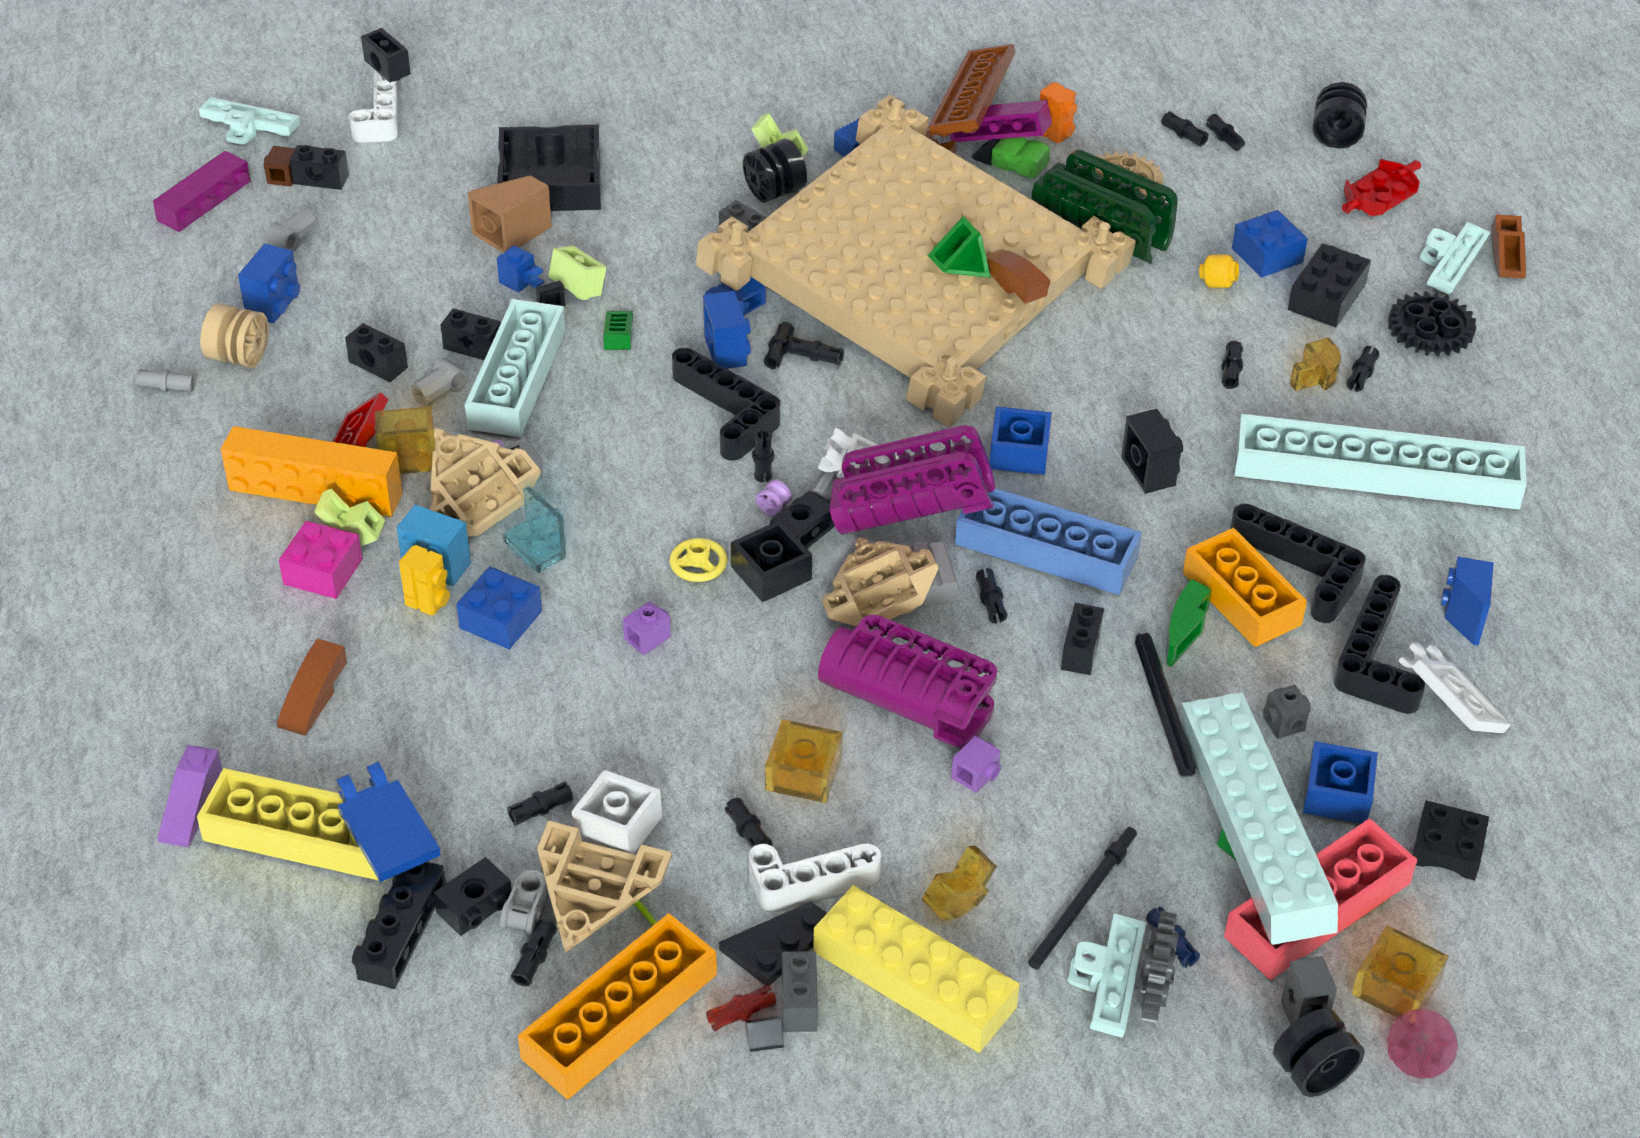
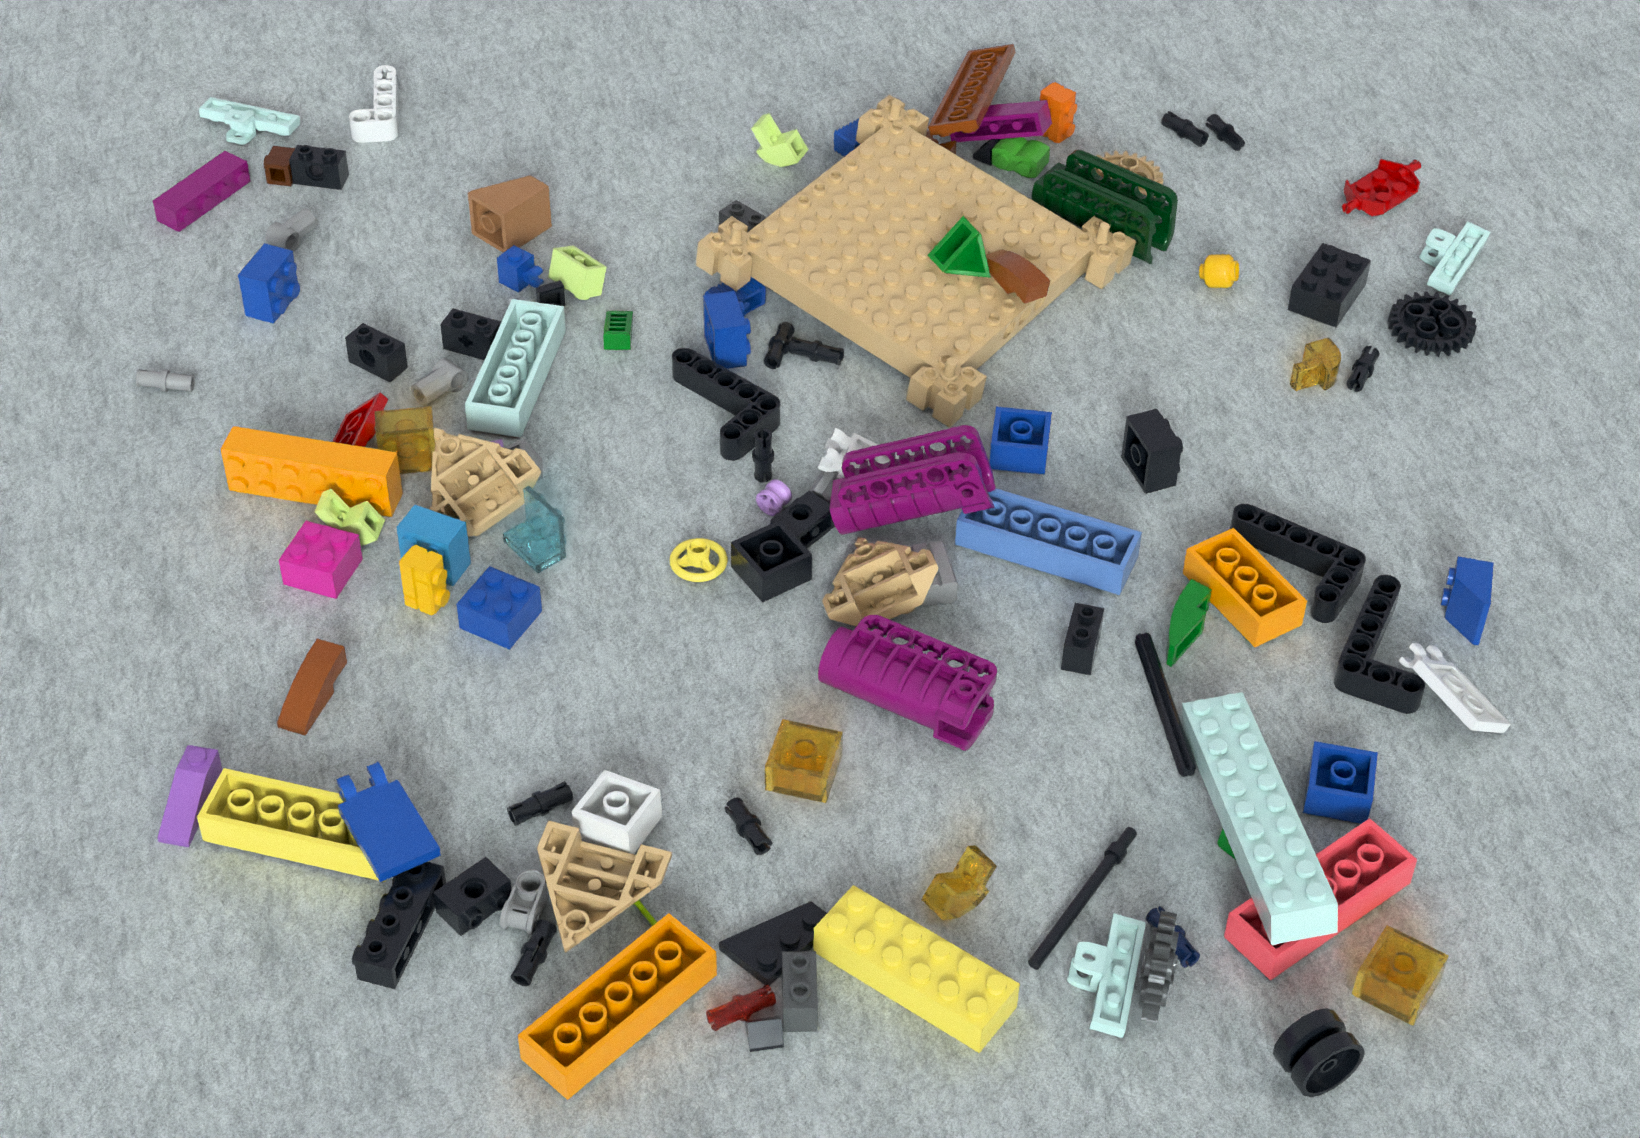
(234, 335): tan wheel -> none
(385, 55): black brick -> none
(558, 156): black tile -> none
(647, 627): medium lavender brick -> none
(774, 170): black wheel -> none
(810, 879): white beam -> none
(976, 764): medium lavender brick -> none
(991, 595): black pin -> none
(1232, 364): black pin -> none
(1269, 243): blue brick -> none
(1286, 711): dark grey brick -> none
(1307, 988): dark grey brick -> none
(1340, 115): black wheel -> none
(1381, 461): light aqua brick -> none
(1407, 1035): clear pink plate -> none
(1450, 839): black brick -> none
(1509, 246): dark orange slope -> none

